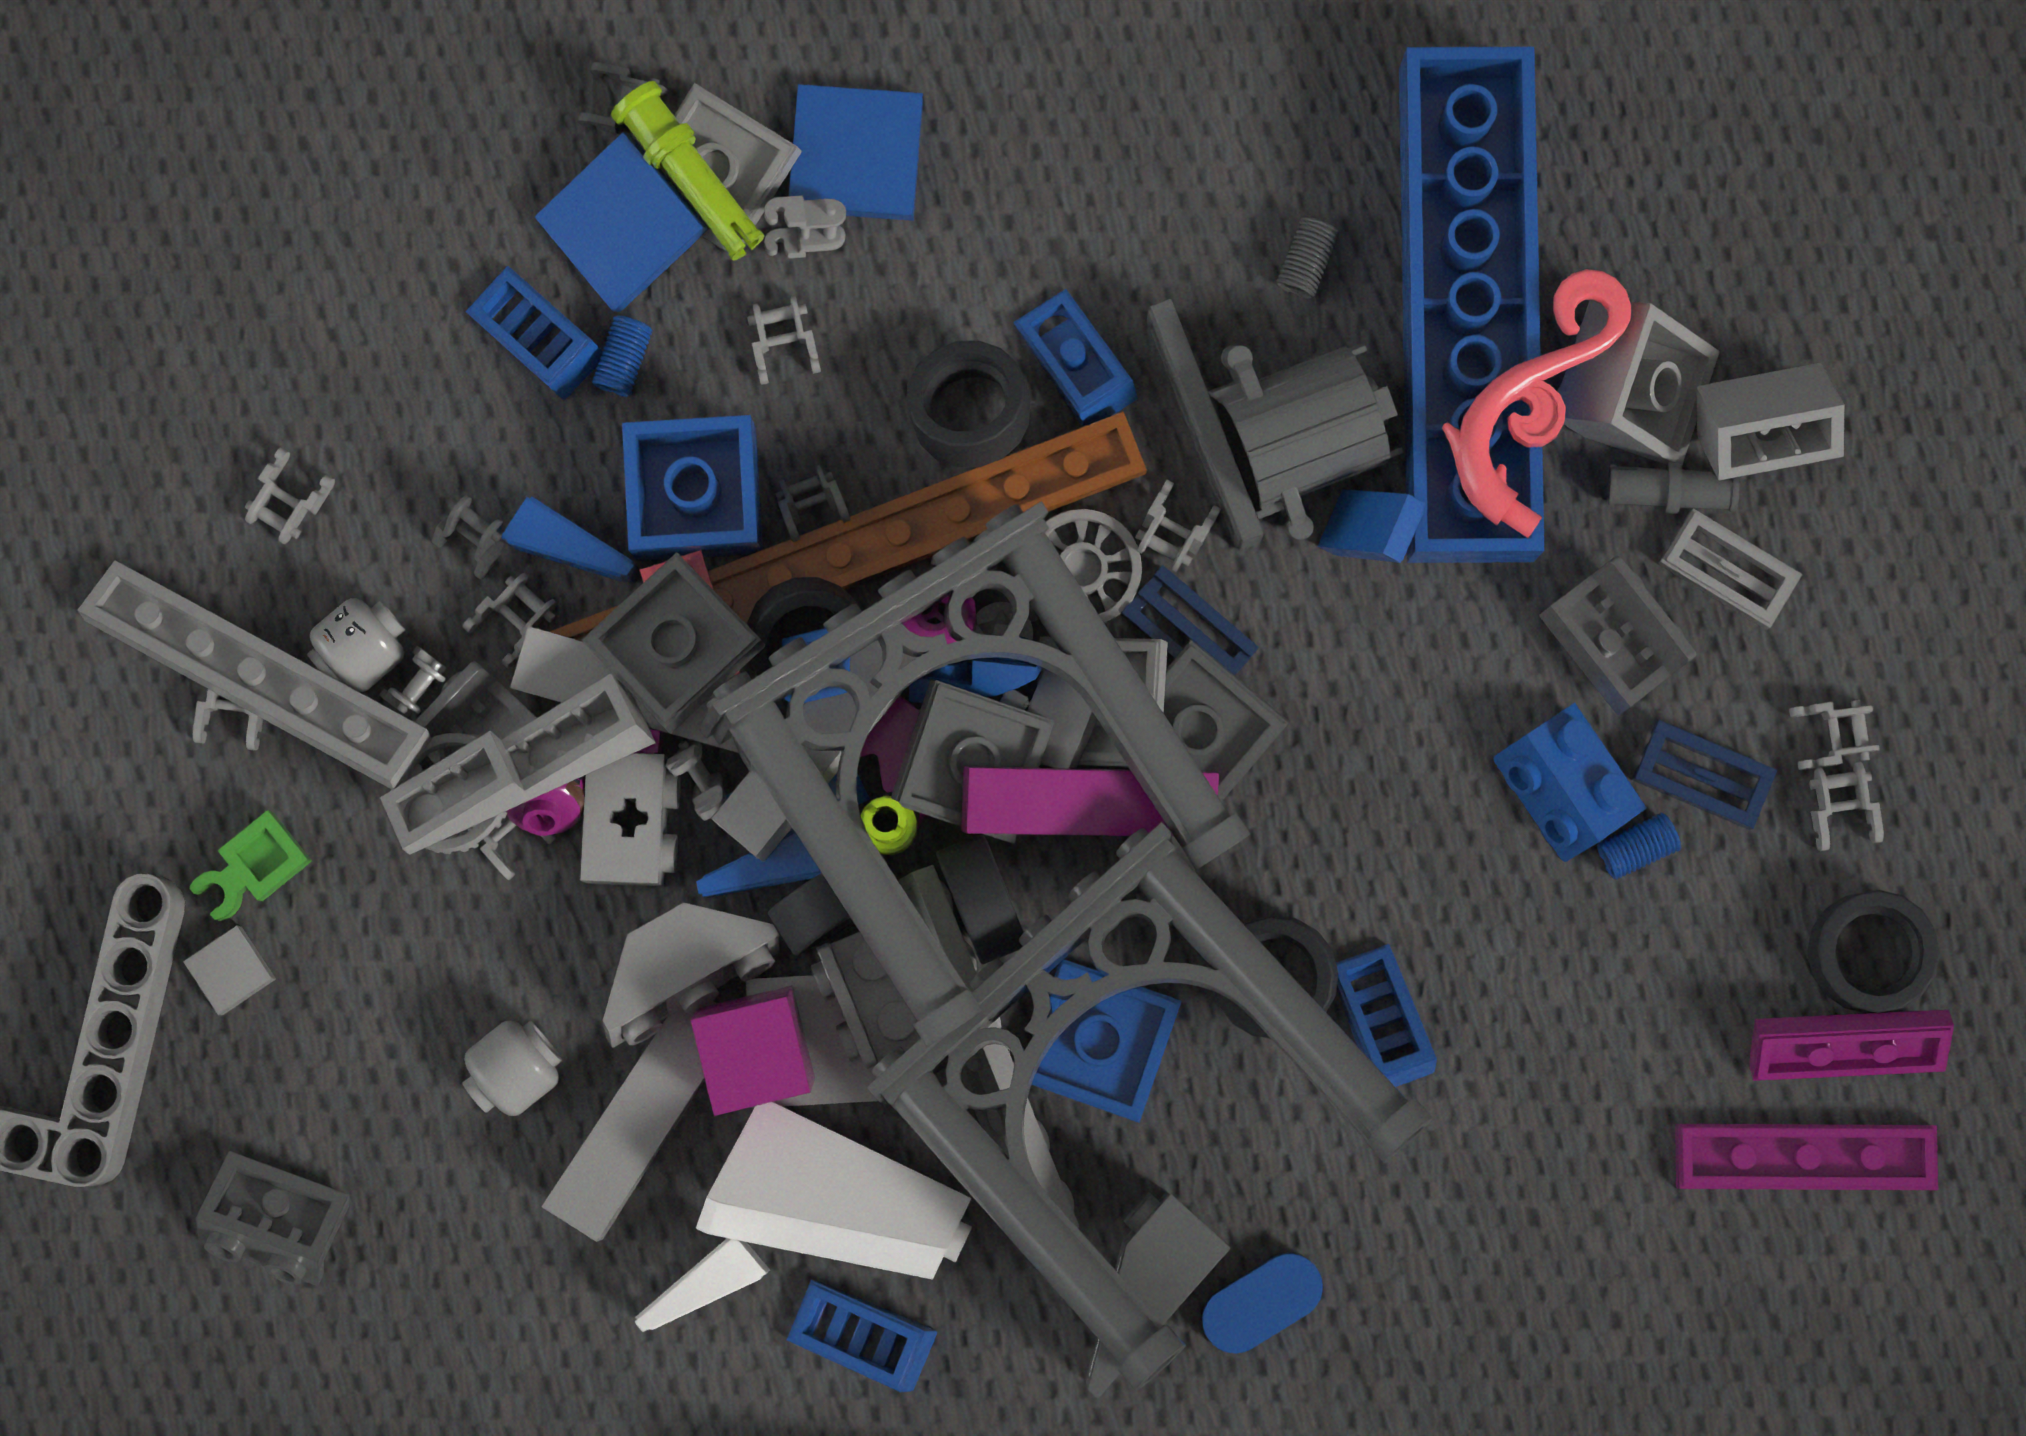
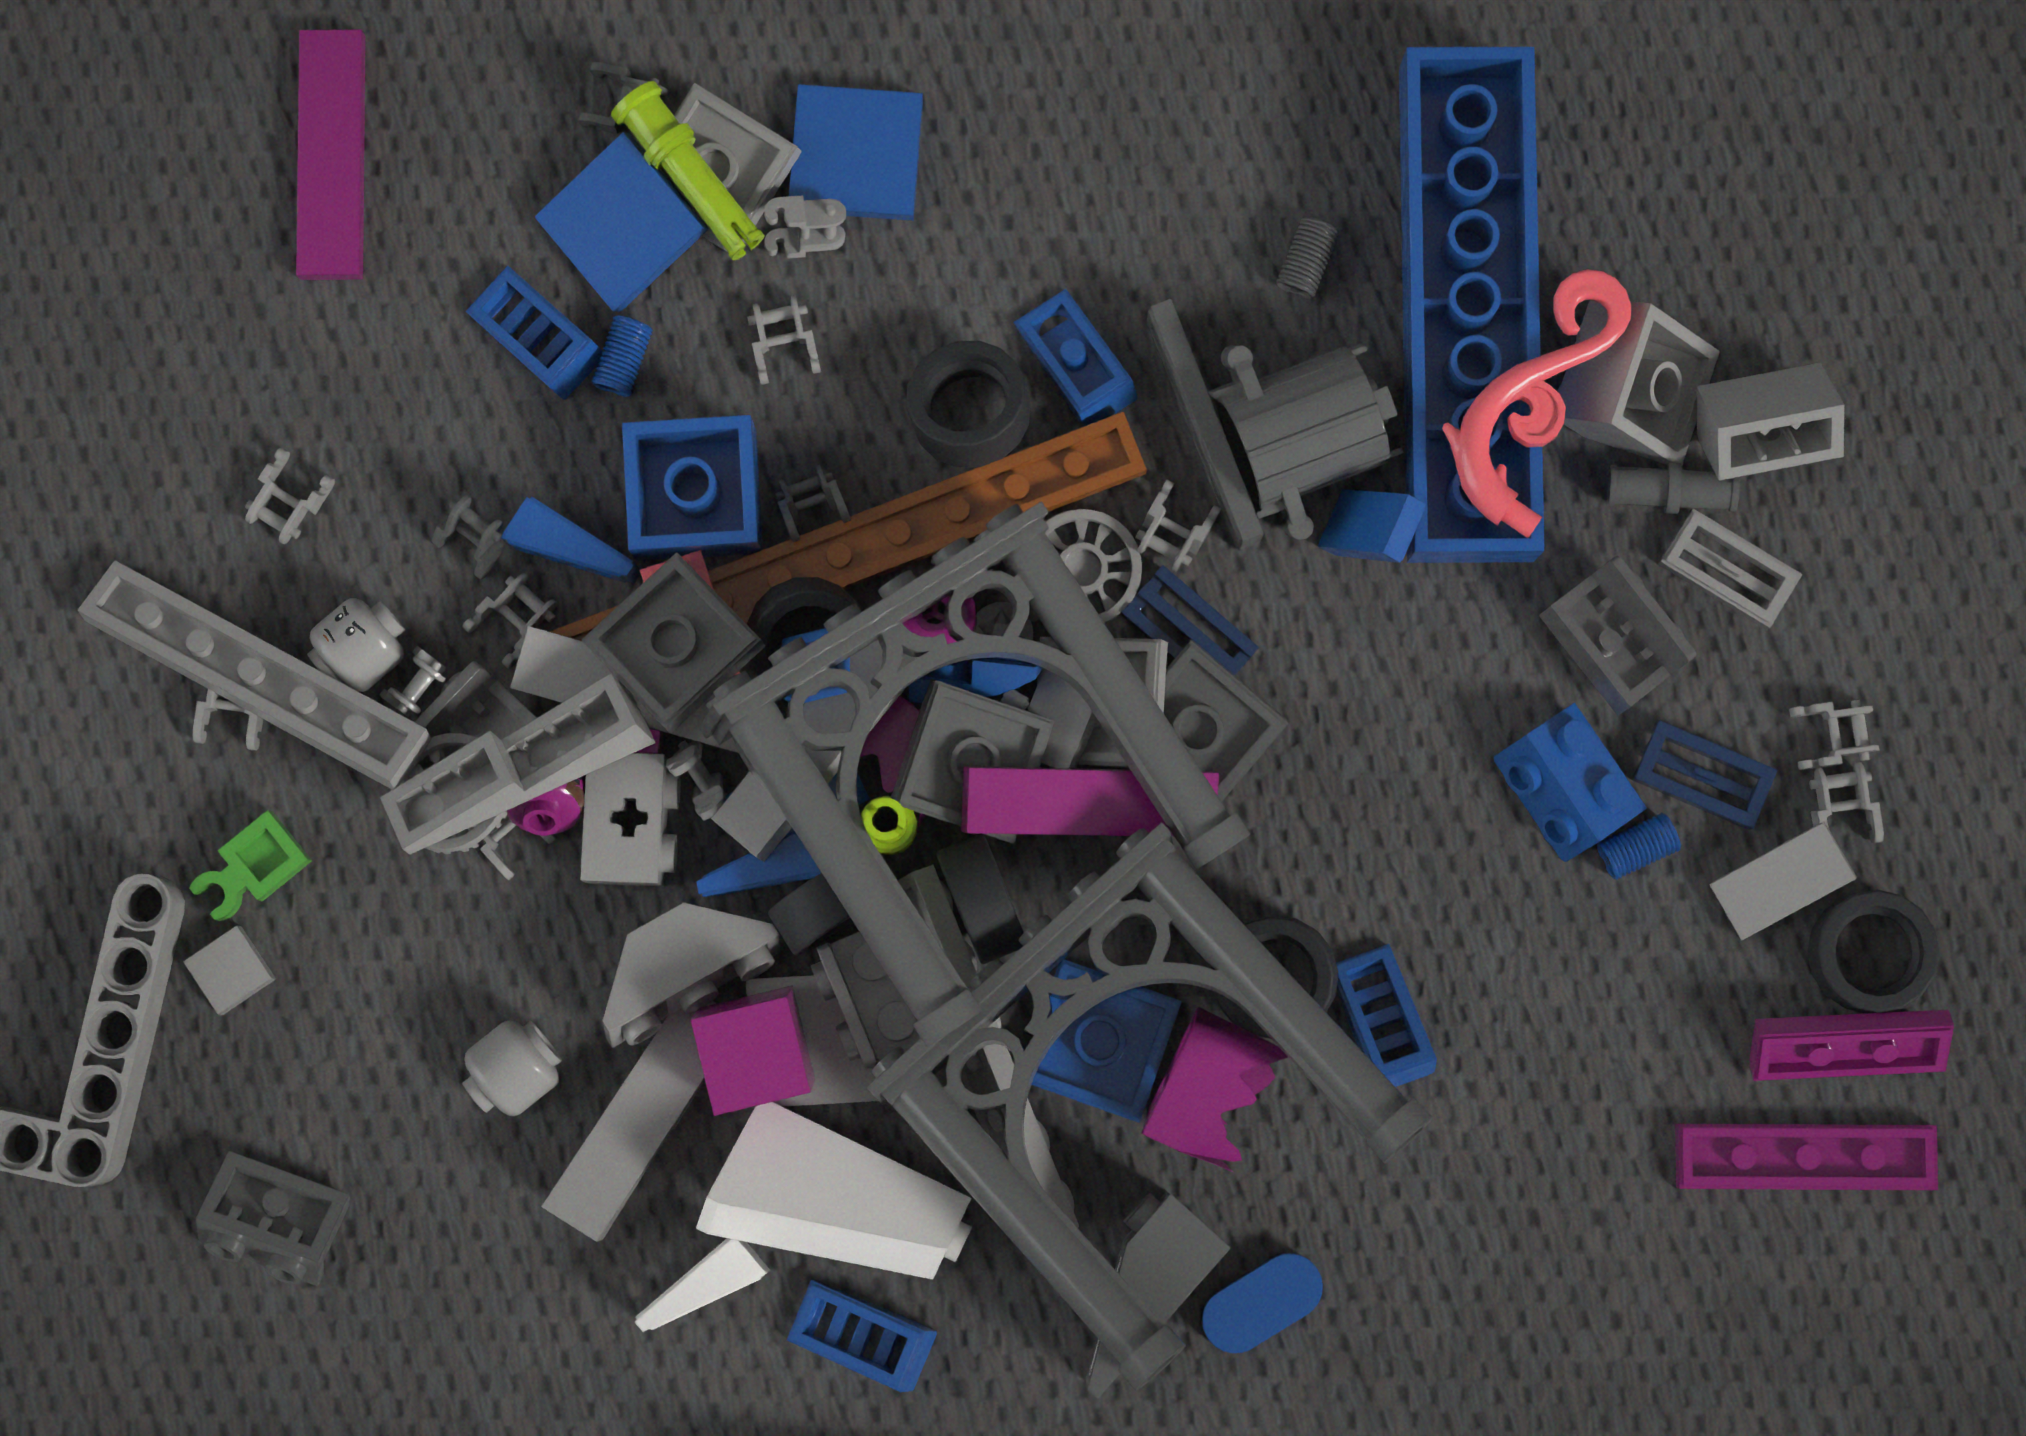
(331, 154): none -> magenta tile
(1210, 1073): none -> magenta piece
(1783, 880): none -> light grey tile

